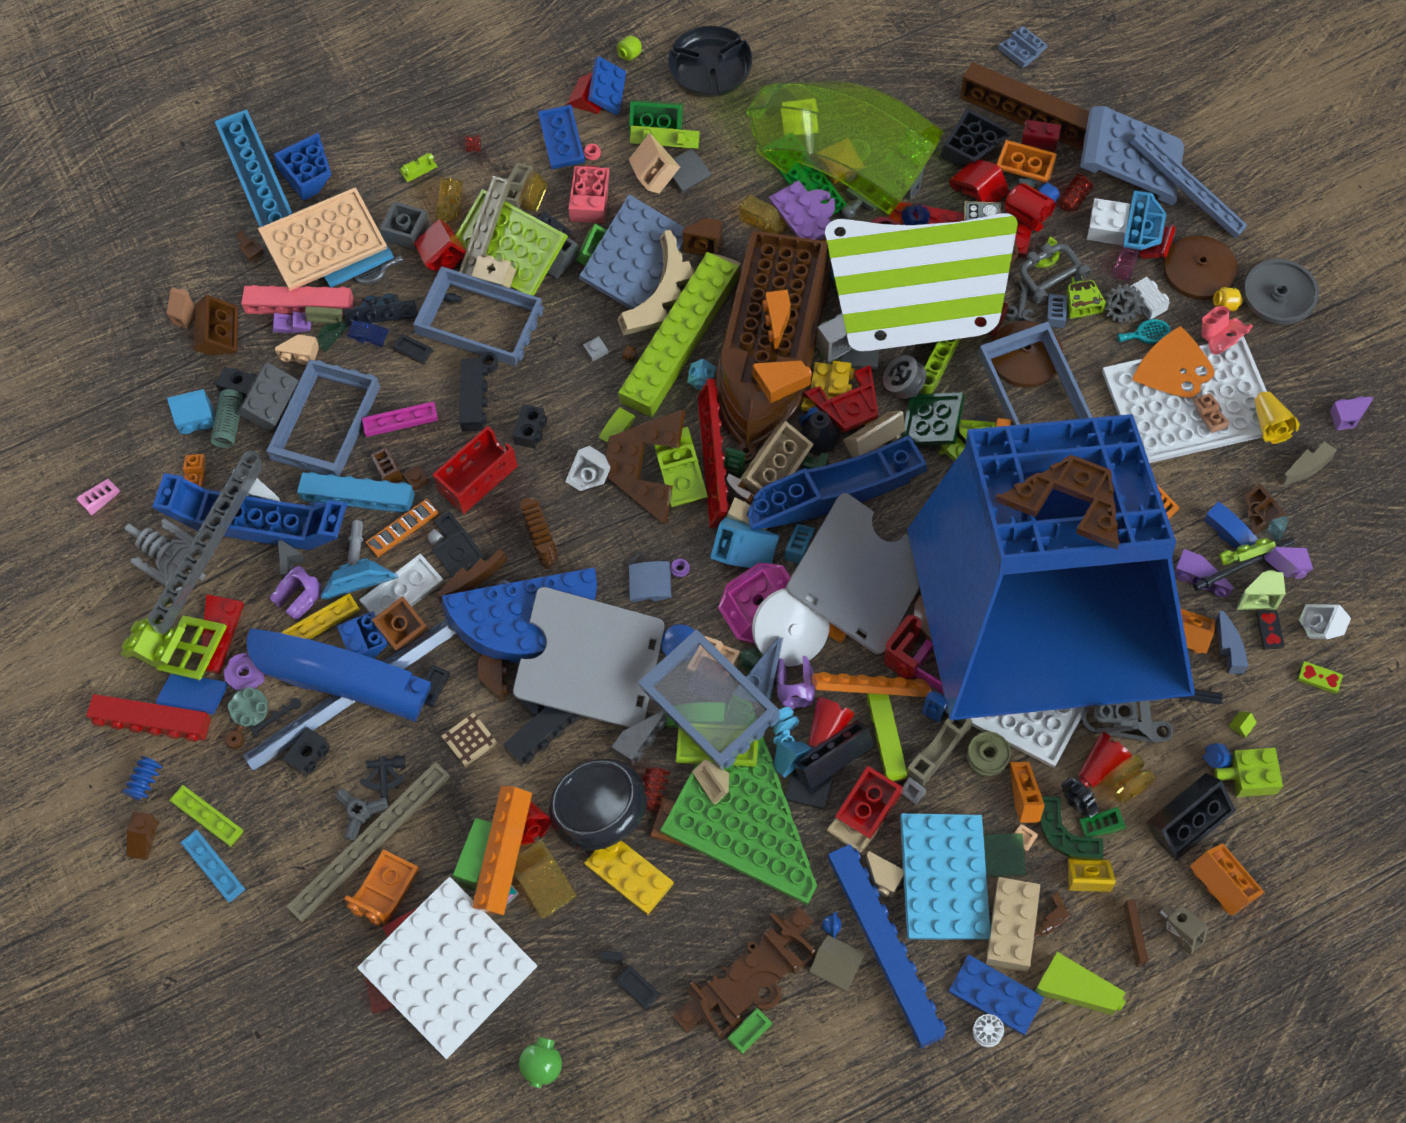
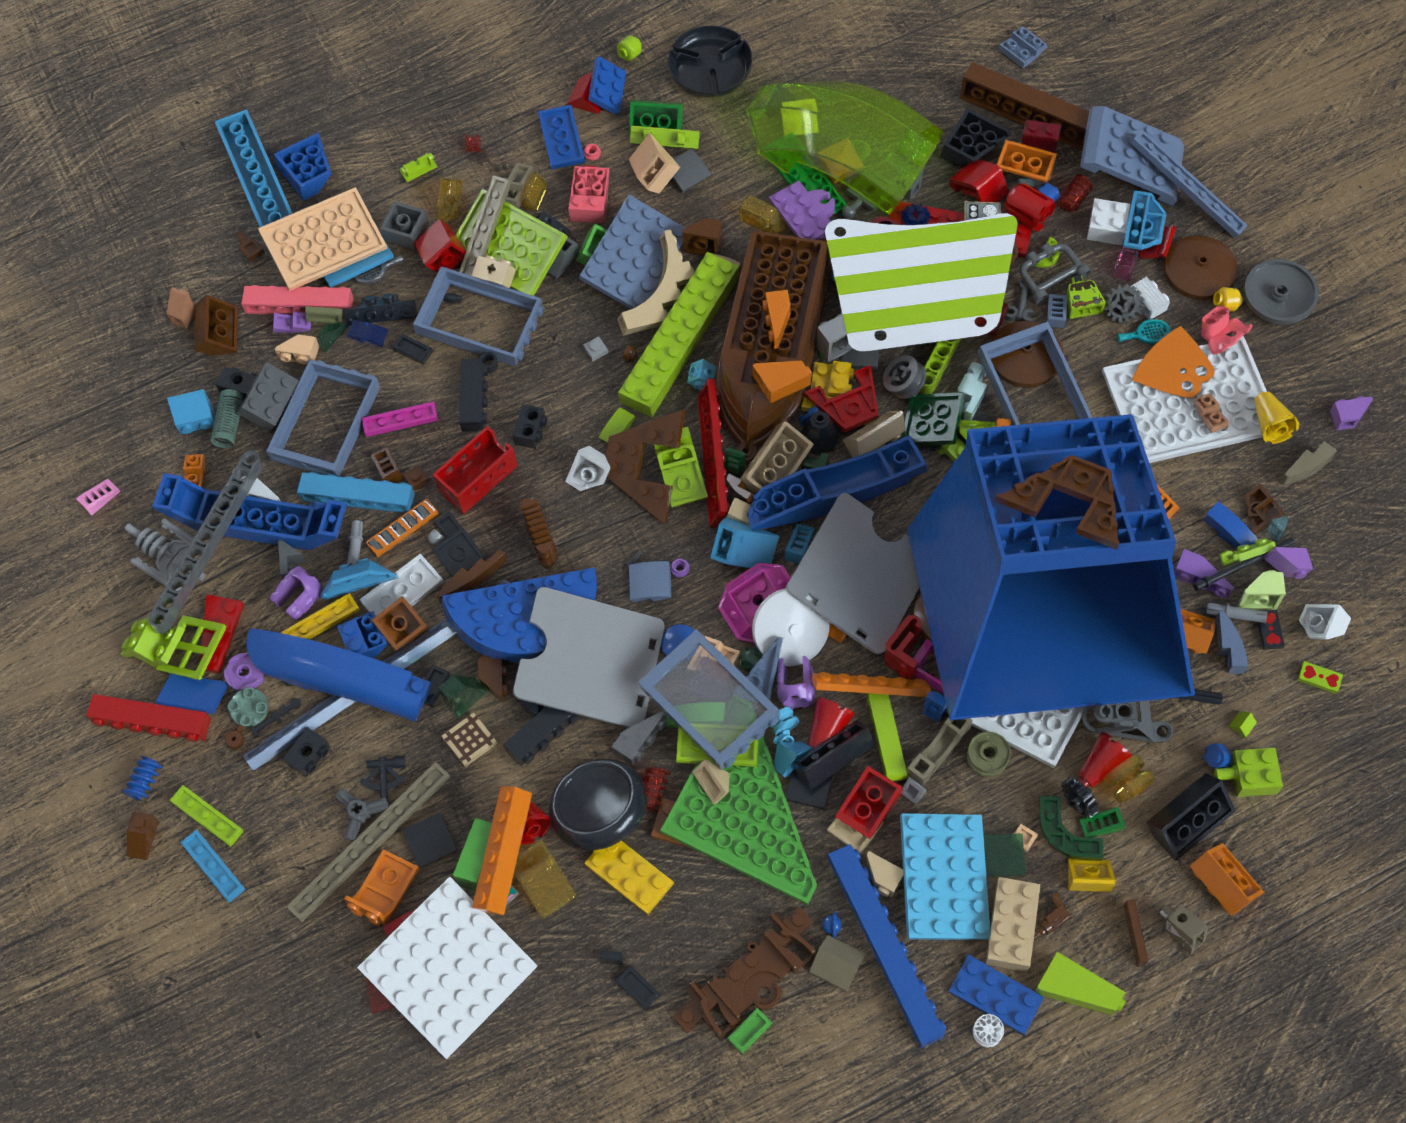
(429, 839): none -> black slope
(461, 693): none -> clear green slope
(540, 1062): bright green brick -> none
(973, 389): none -> light aqua plate
(1026, 793): orange slope -> none
(1237, 612): none -> light grey axle

